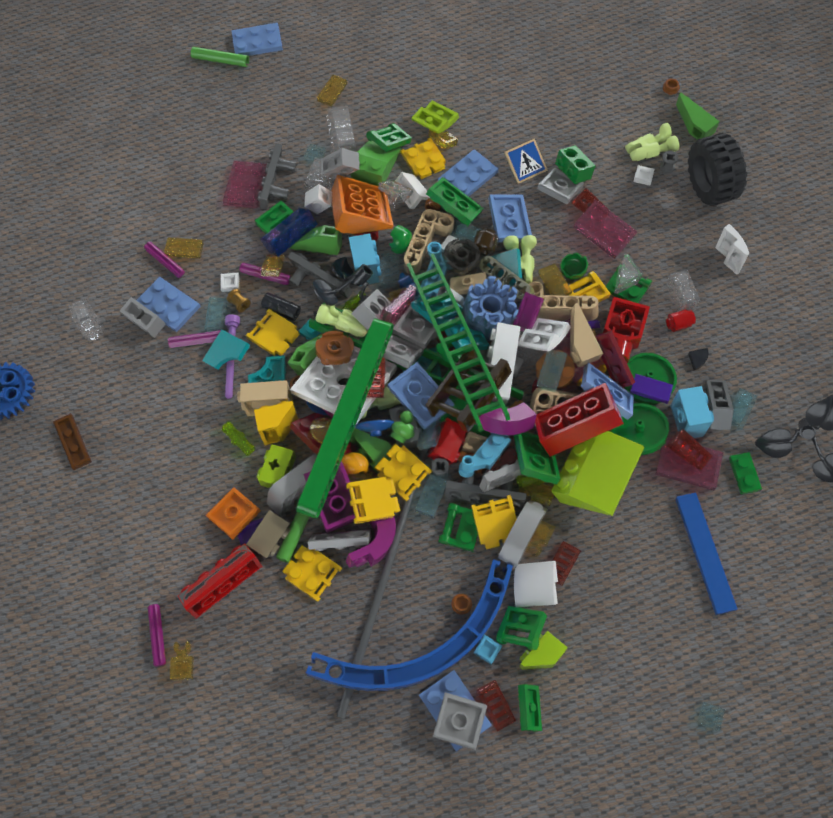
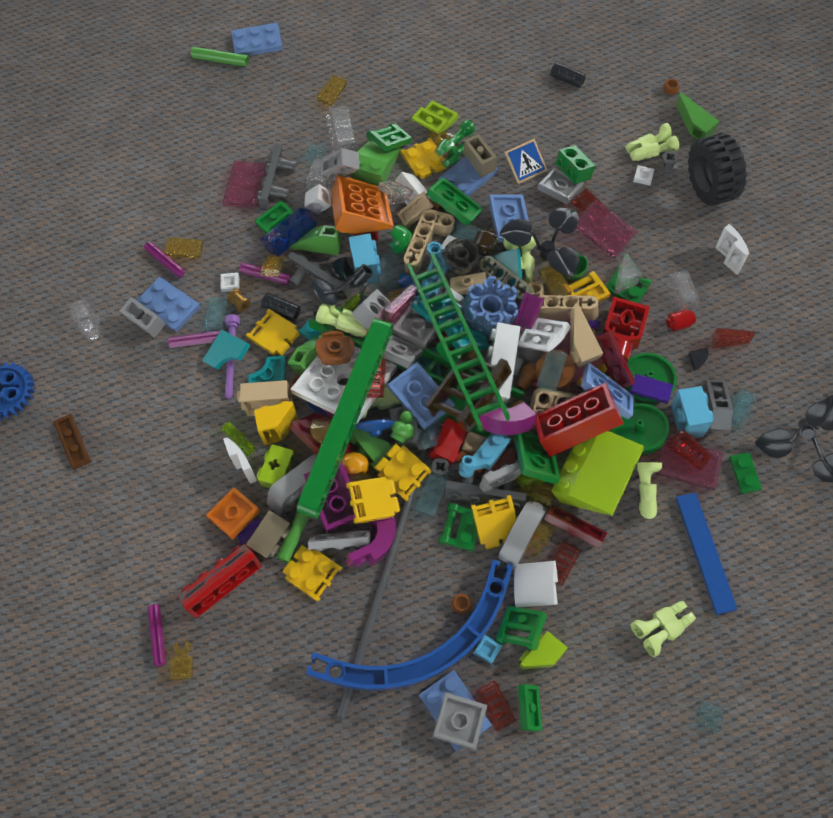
(239, 459): none -> white slope
(414, 209): none -> tan plate
(465, 129): none -> green piece
(480, 155): none -> dark tan brick
(527, 376): none -> dark orange cone
(564, 219): none -> black plant
(568, 75): none -> black axle
(575, 526): none -> dark red plate
(647, 491): none -> yellowish green piece
(667, 621): none -> yellowish green piece
(731, 337): none -> clear red slope

